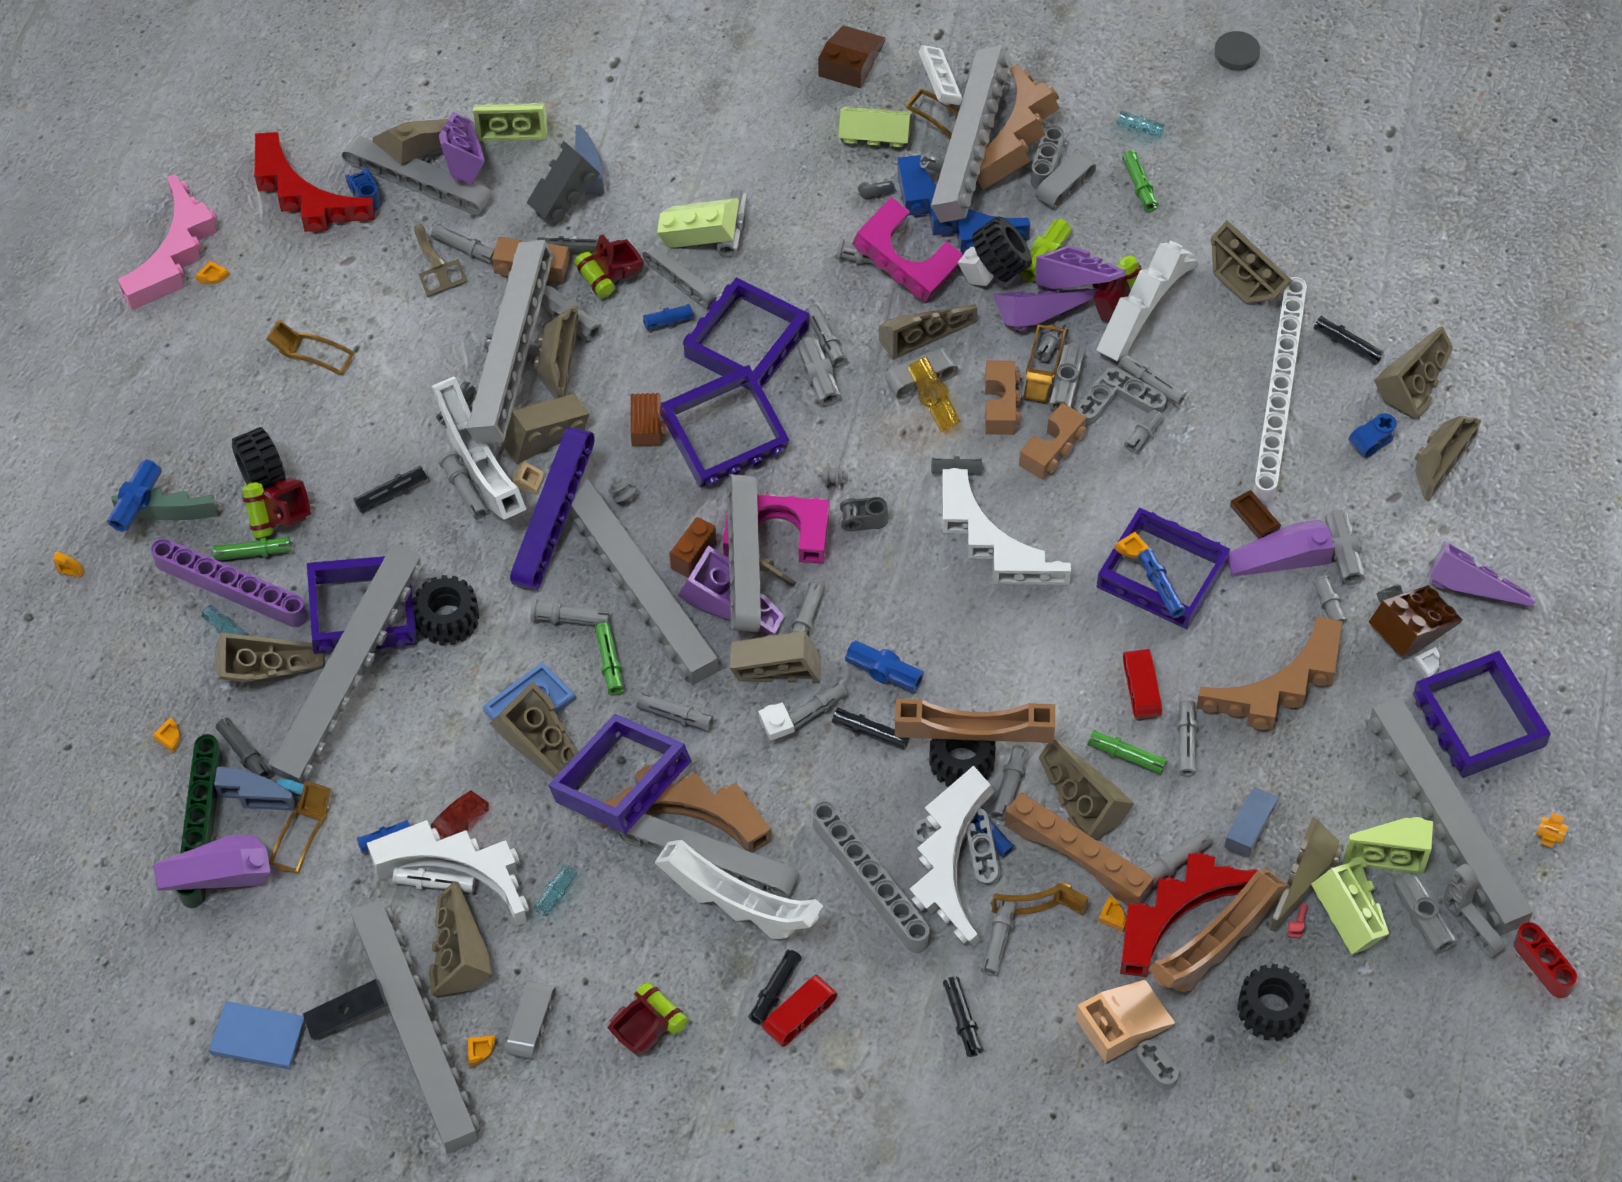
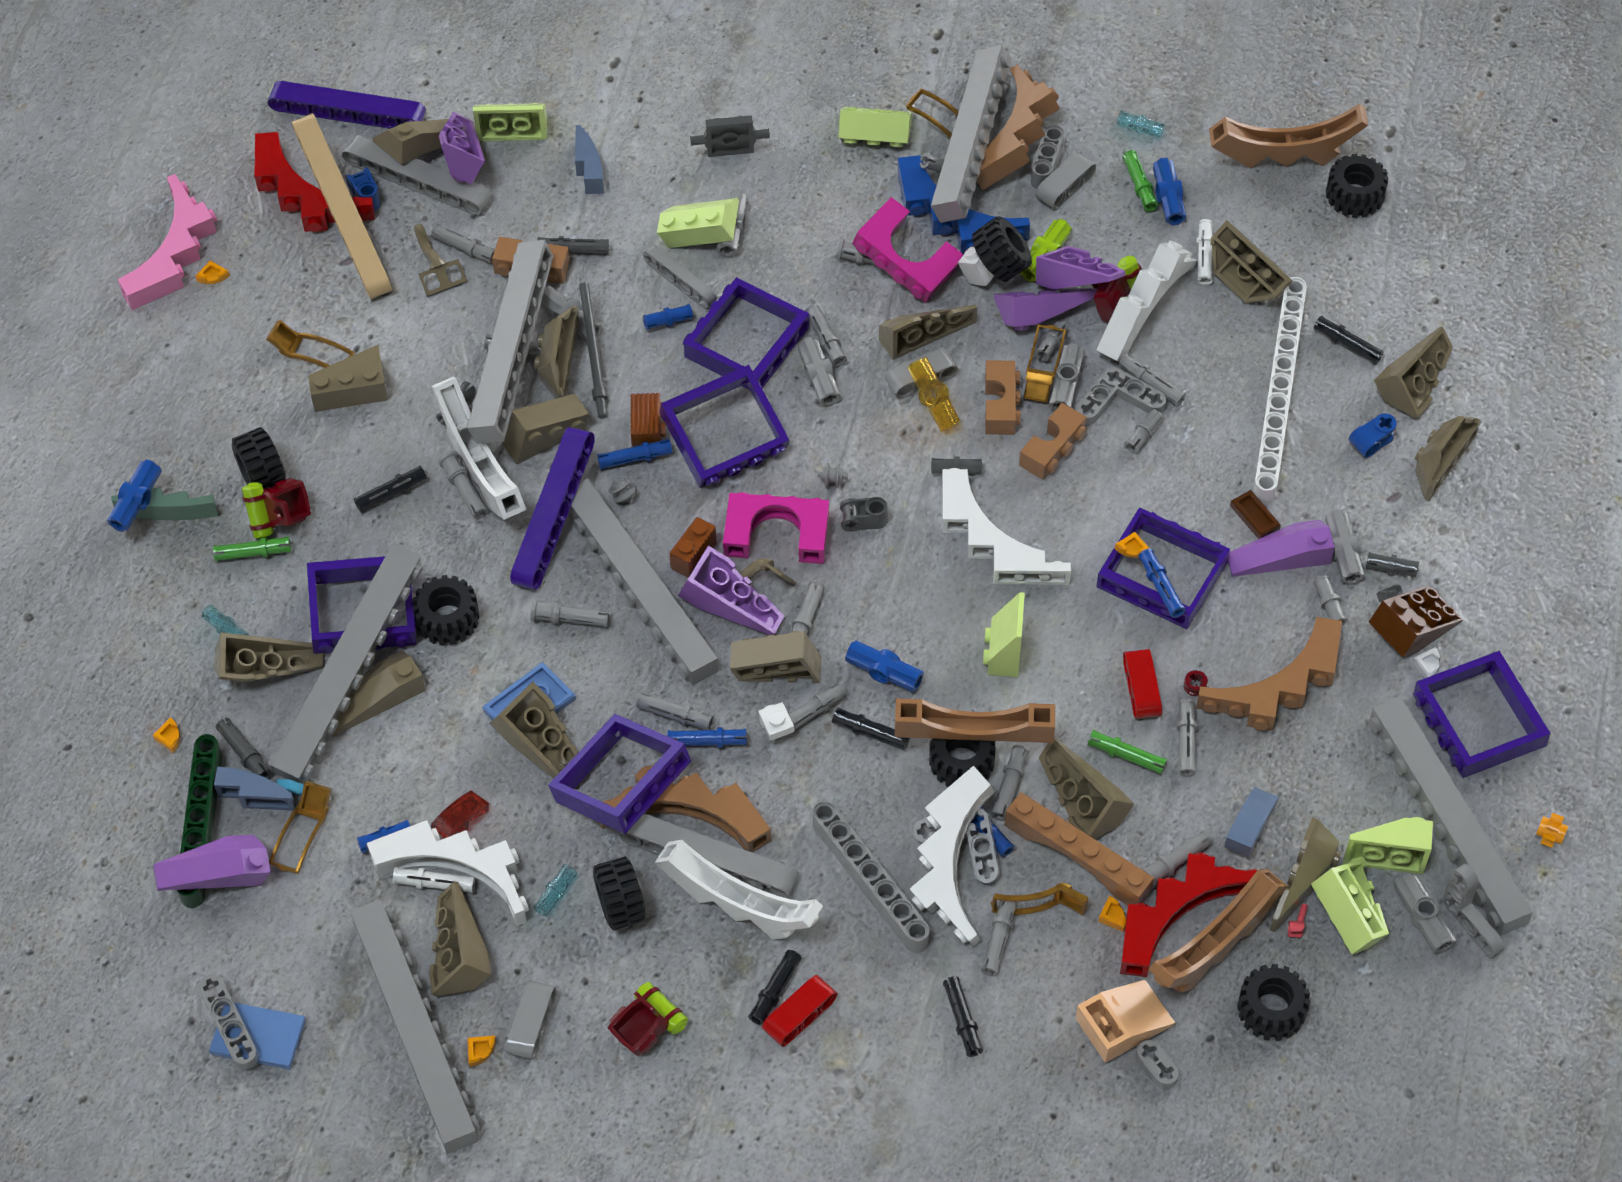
(67, 565): light orange tile -> none
(226, 1022): none -> light grey beam
(237, 590): medium lavender beam -> none
(331, 1014): black tile -> none
(341, 206): none -> tan beam
(343, 105): none -> dark purple beam
(349, 382): none -> dark tan wedge
(382, 688): none -> dark tan wedge
(527, 477): tan slope -> none
(563, 185): dark grey wedge -> none
(598, 392): none -> dark grey bar
(608, 264): dark red piece -> none
(611, 667): bright green pin -> none
(619, 893): none -> black tyre
(638, 453): none -> blue pin
(710, 737): none -> blue pin
(729, 136): none -> dark grey plate
(743, 553): light grey beam -> none
(849, 56): reddish brown slope -> none
(871, 190): dark grey arm -> none
(940, 75): white plate -> none
(1005, 639): none -> yellowish green slope
(1169, 191): none -> blue piece
(1194, 675): none -> dark red bush
(1204, 247): none -> white pin
(1237, 50): dark grey tile -> none
(1286, 145): none -> medium nougat arch
(1354, 199): none -> black tyre
(1392, 564): none -> dark grey pin
(1460, 573): medium lavender wedge -> none
(1546, 972): red beam -> none

